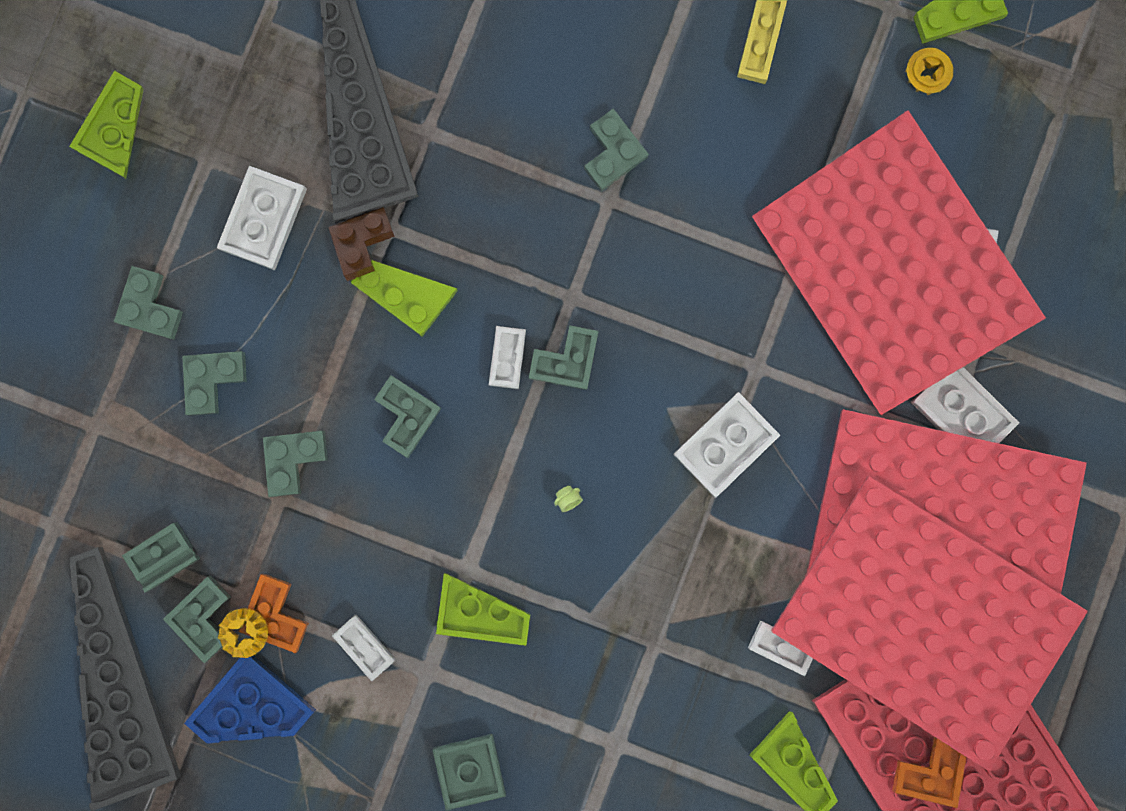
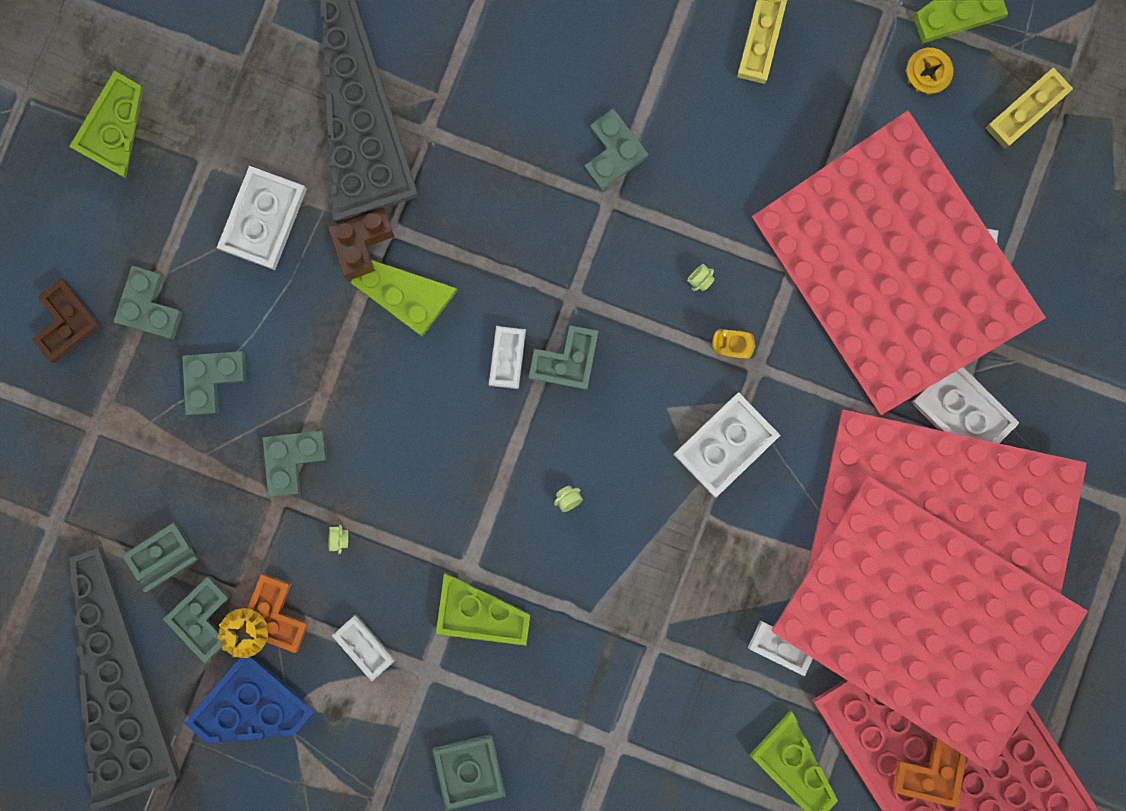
(71, 324): none -> reddish brown plate
(337, 539): none -> yellowish green plate
(414, 414): sand green plate -> none
(701, 278): none -> yellowish green plate
(733, 343): none -> yellow hair
(1029, 108): none -> light yellow plate

